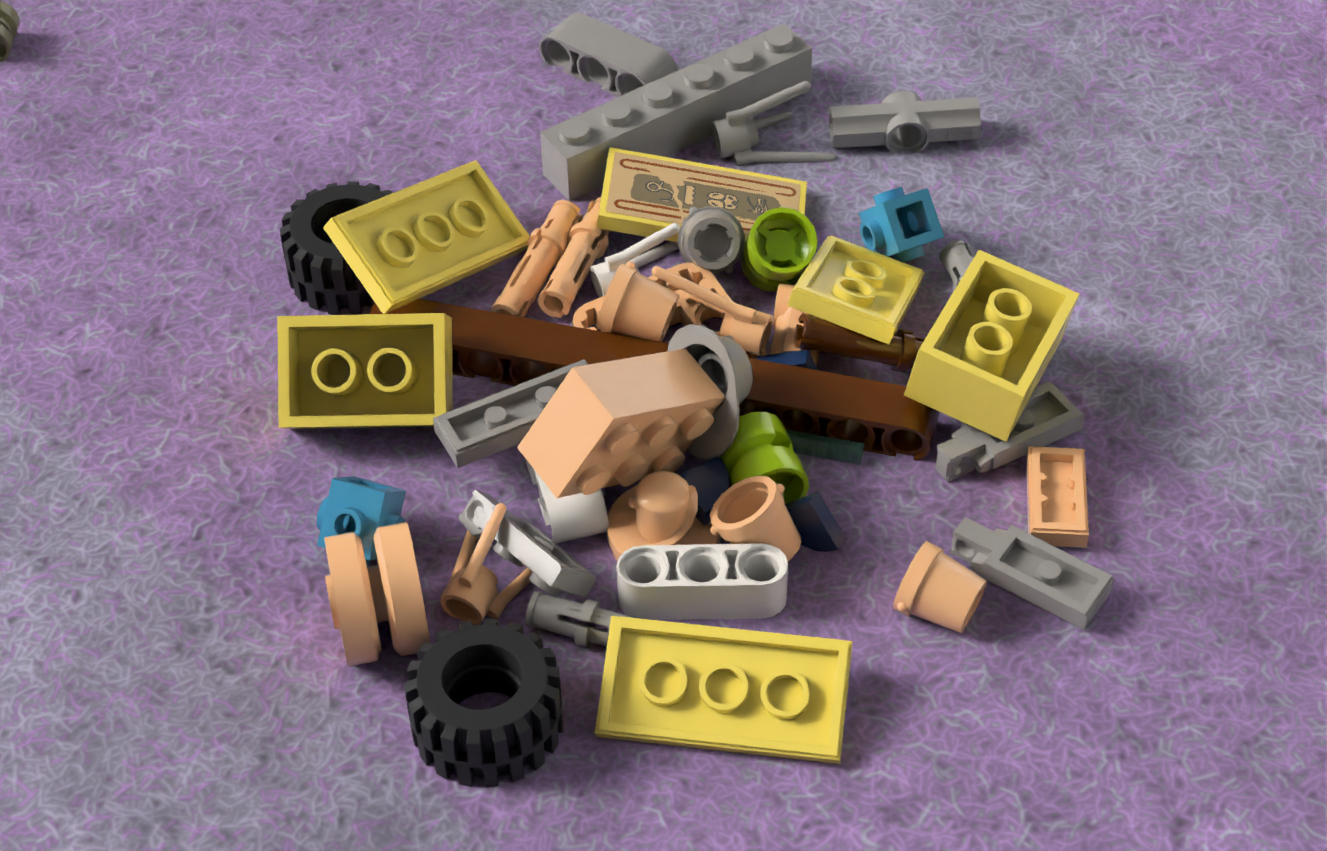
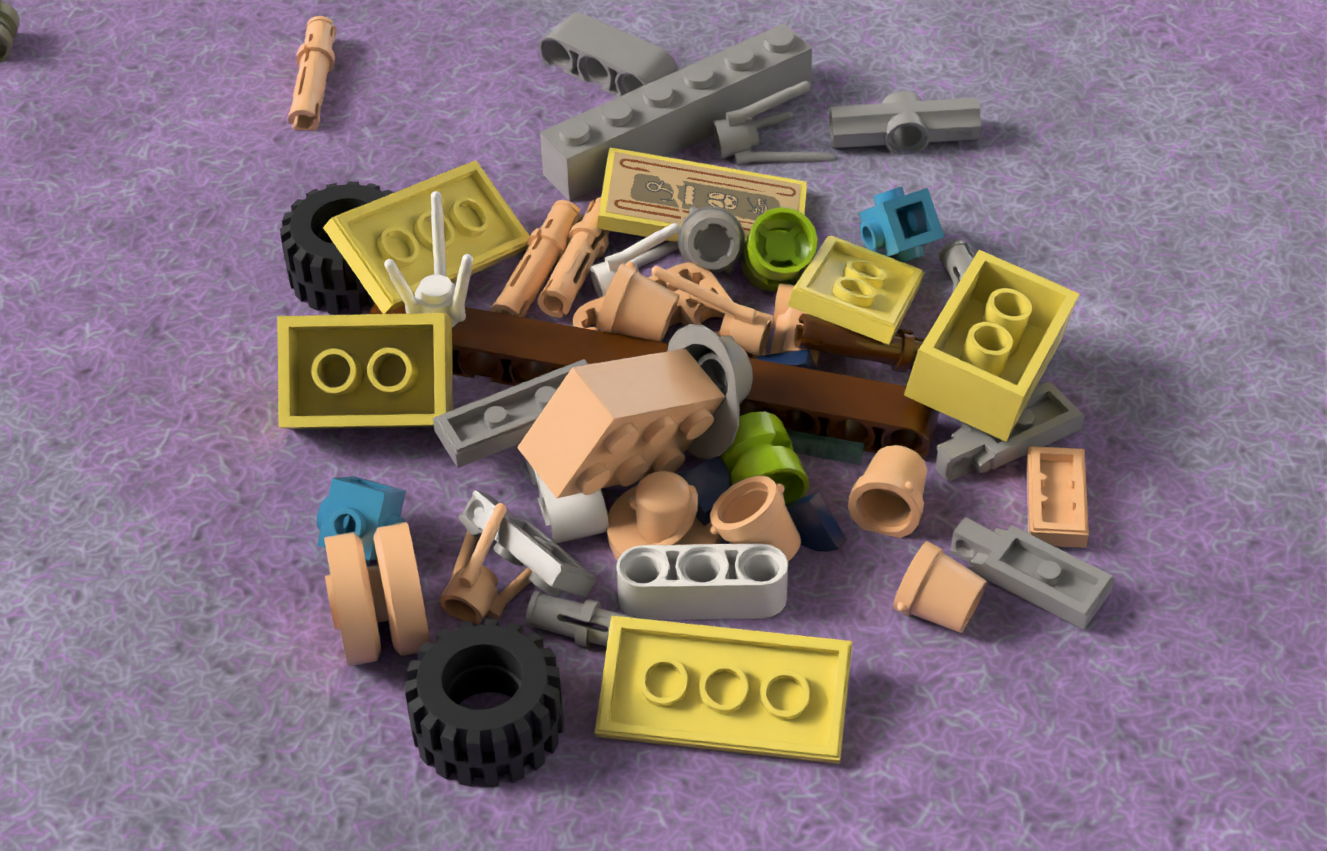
(314, 62): none -> light nougat pin
(435, 291): none -> white plant
(890, 492): none -> light nougat piece

